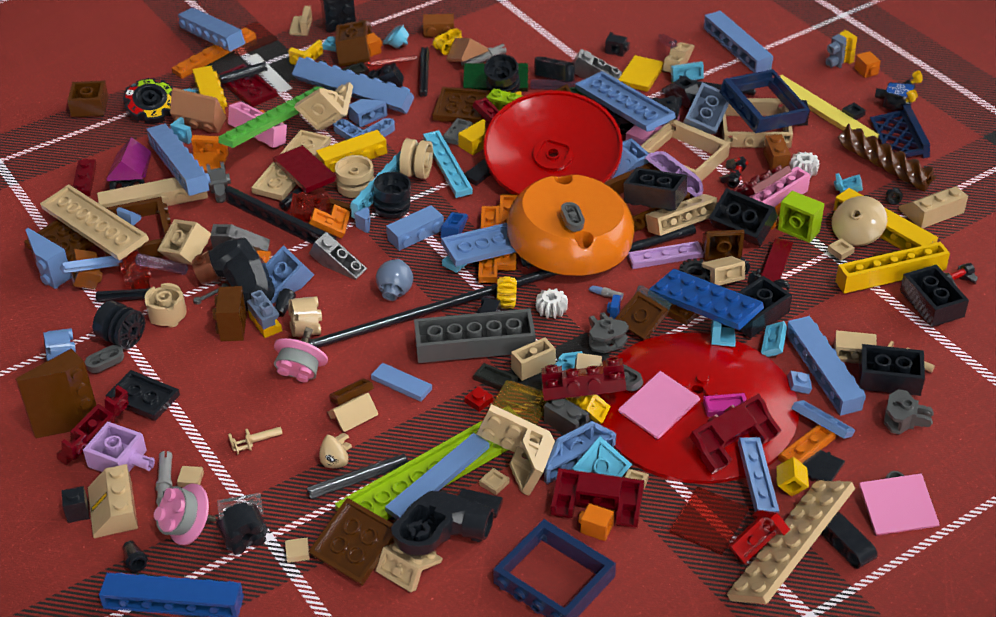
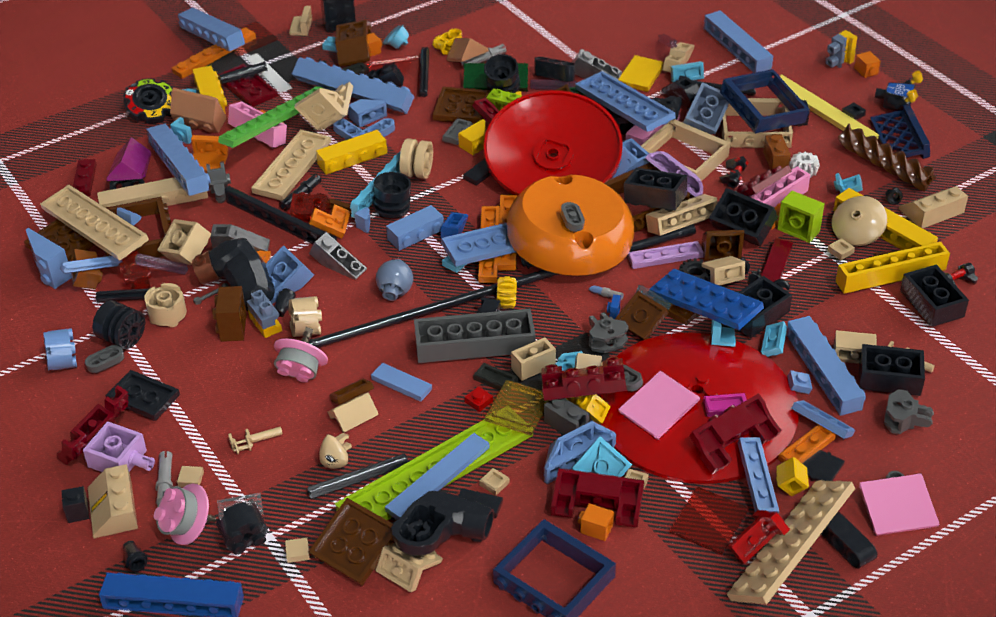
(56, 394): reddish brown slope -> none
(88, 98): reddish brown brick -> none
(304, 169): dark red tile -> none
(312, 52): yellow bracket -> none
(353, 175): tan wheel -> none
(437, 24): dark orange brick -> none
(448, 165): medium azure plate -> none
(524, 440): tan bracket -> none
(551, 303): white gear -> none
(616, 45): black brick -> none

